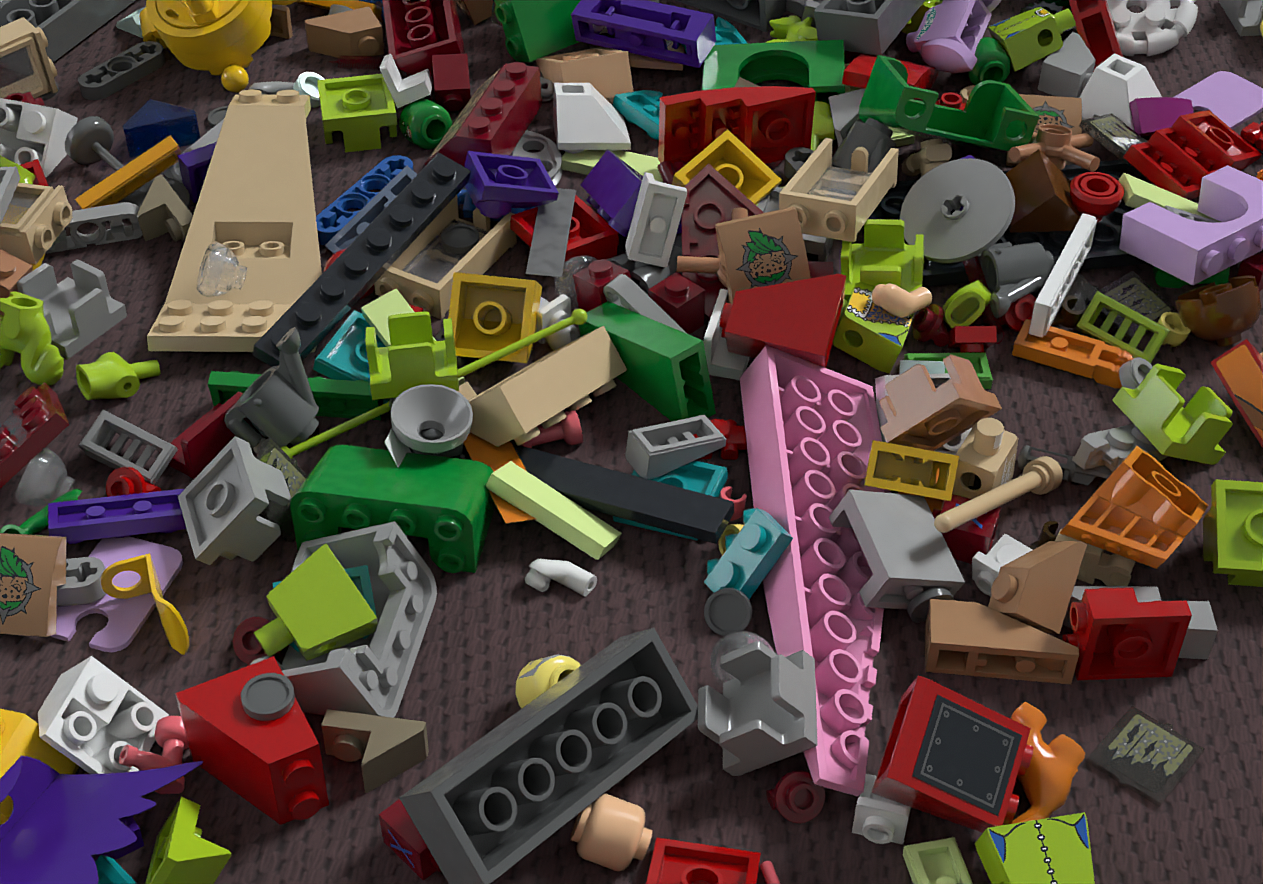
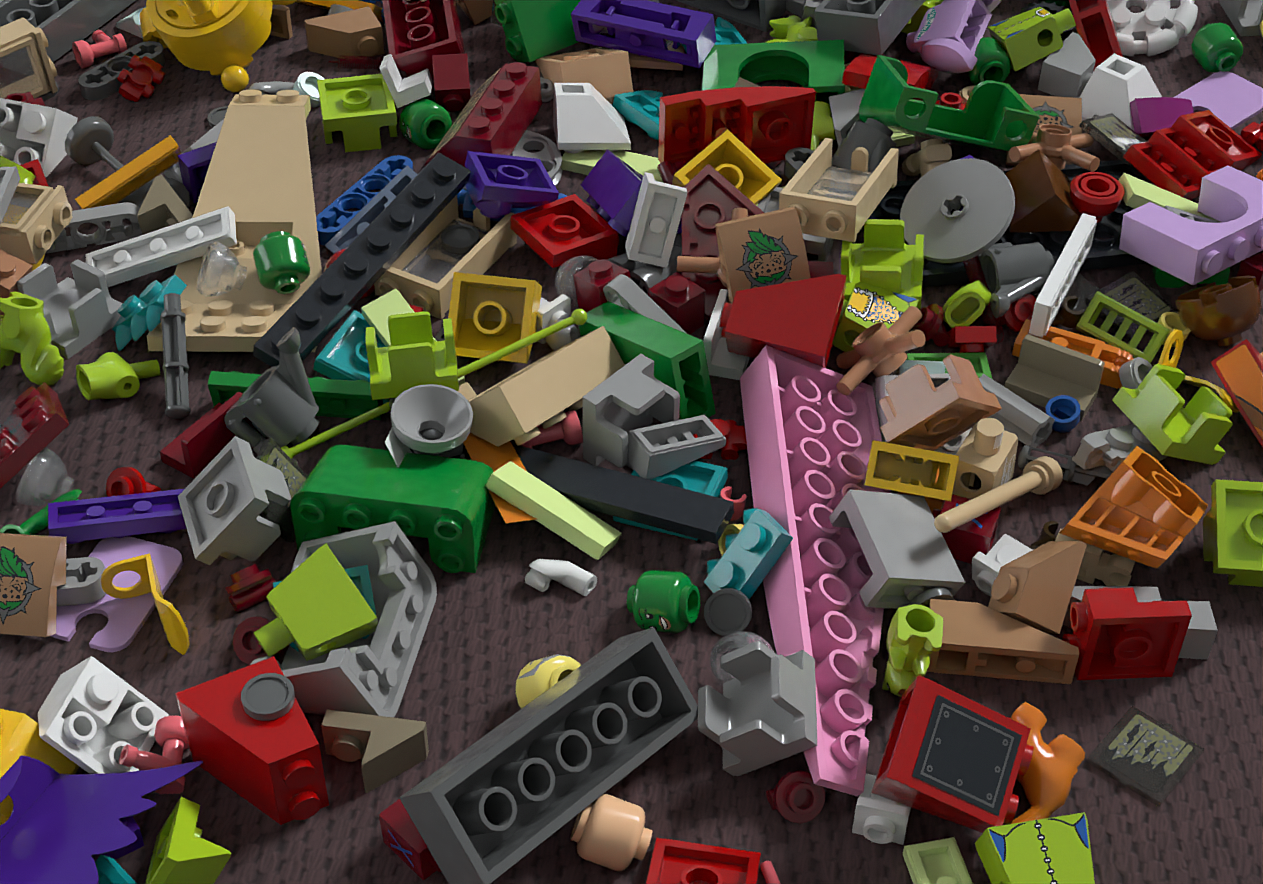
(103, 46): none -> coral piece
(104, 430): light grey slope -> none
(140, 79): none -> red piece
(145, 311): none -> teal plate
(156, 122): clear blue slope -> none
(164, 246): none -> white tile
(175, 358): none -> dark grey piece
(249, 587): none -> dark red plate
(281, 262): none -> green head
(551, 235): flat silver sticker -> none
(623, 404): none -> light grey panel
(664, 601): none -> green head
(880, 350): none -> nougat bar
(899, 301): light nougat arm -> none
(909, 641): none -> lime animal
(1018, 415): none -> light grey axle
(1052, 371): none -> dark tan panel
(1067, 410): none -> blue hinge
(1177, 335): none -> yellow piece
(1217, 47): none -> green head

